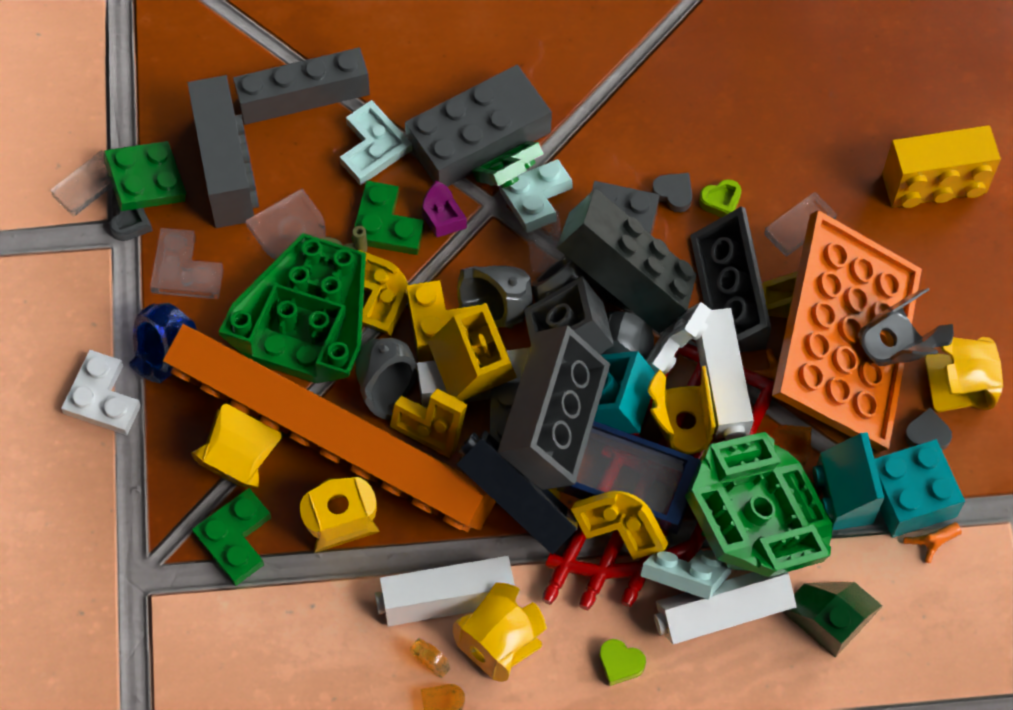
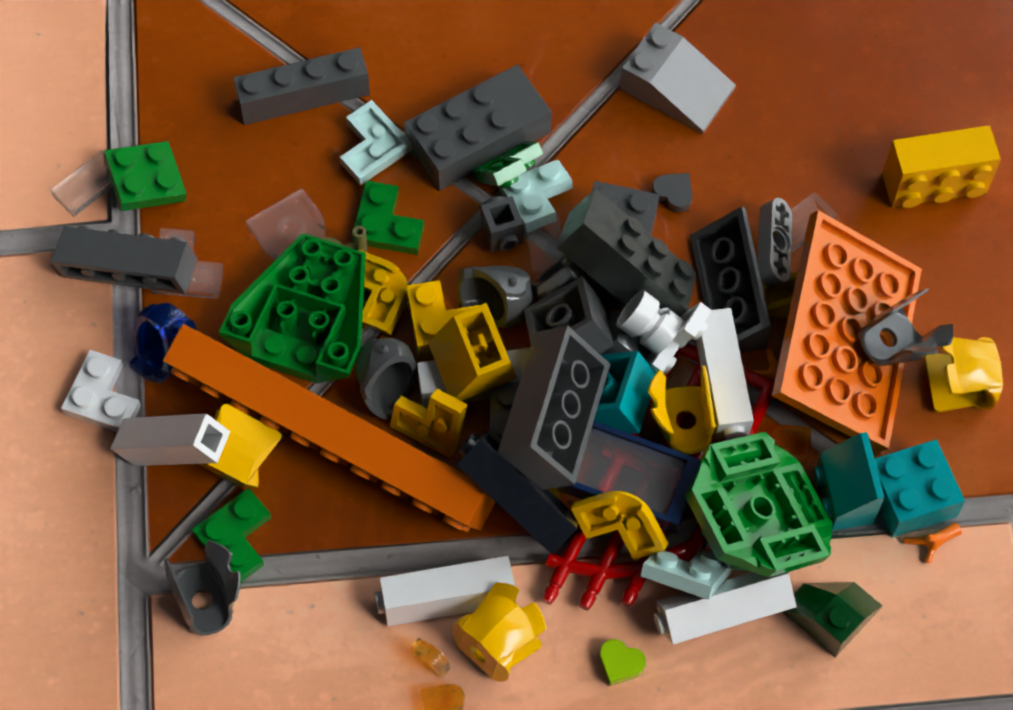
(124, 259): none -> dark grey brick
(129, 224): dark grey tile -> none
(170, 440): none -> white brick
(212, 577): none -> dark grey piece
(223, 152): dark grey brick -> none
(342, 528): yellow piece -> none
(442, 211): magenta plate -> none
(501, 223): none -> dark grey brick
(645, 319): none -> white wheel
(676, 79): none -> light grey slope
(721, 198): lime tile -> none
(774, 260): none -> light grey beam
(928, 428): dark grey tile -> none

